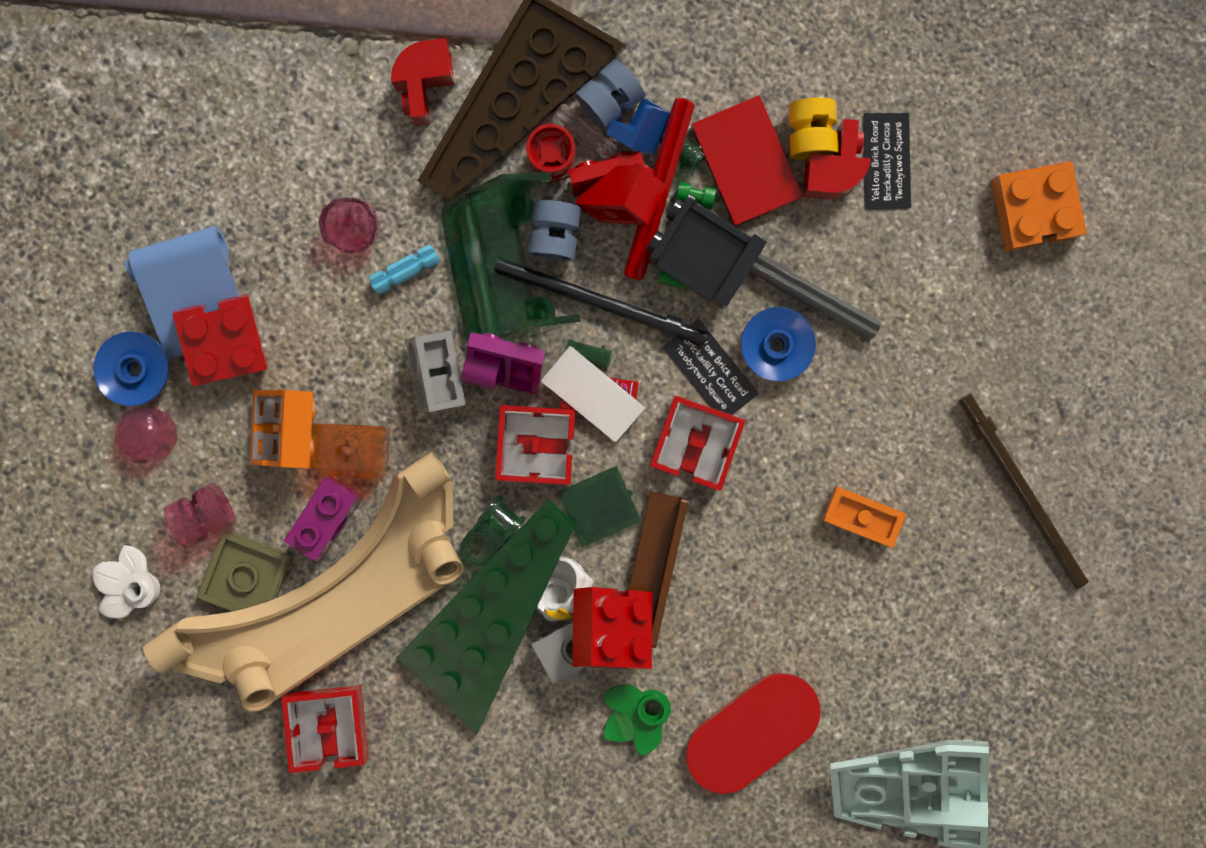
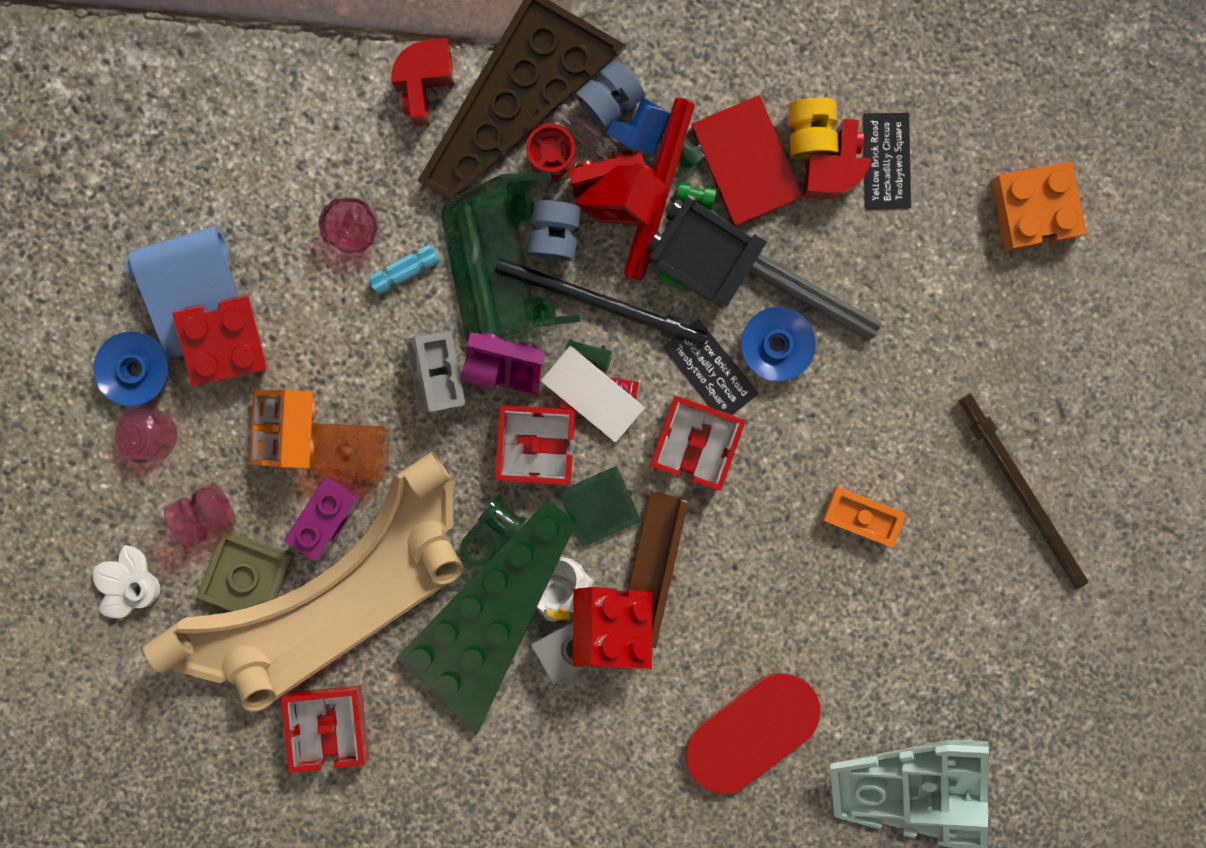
(630, 718): green plate -> none

